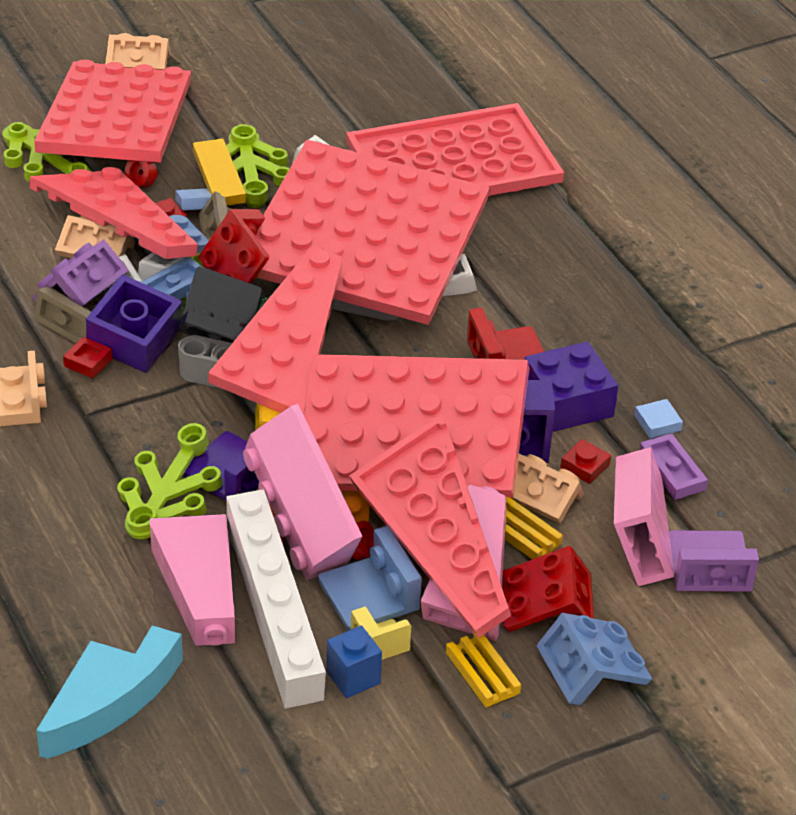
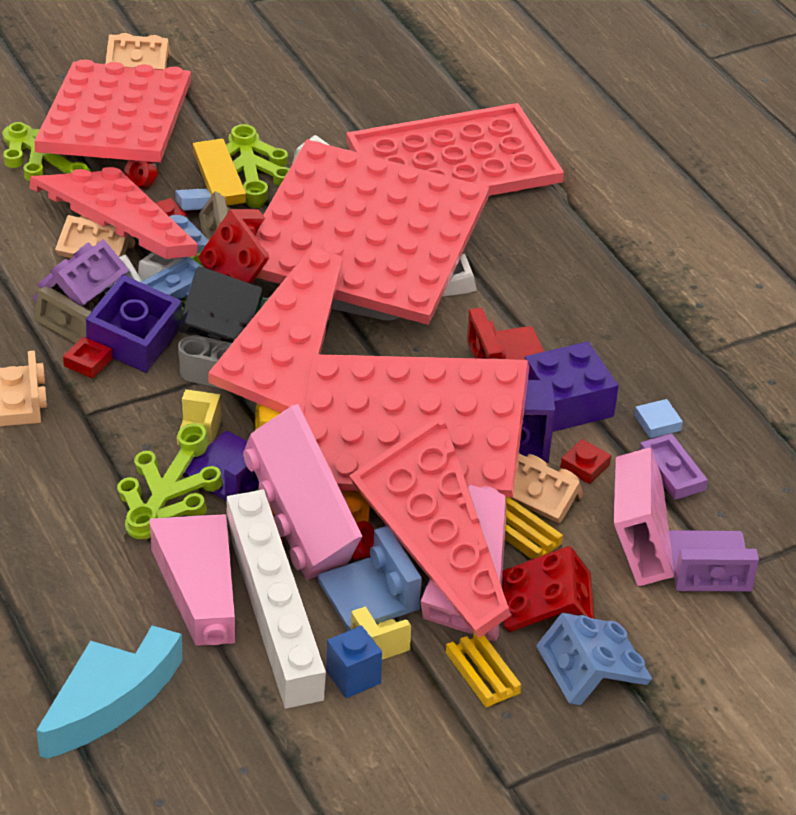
(202, 409): none -> light yellow panel

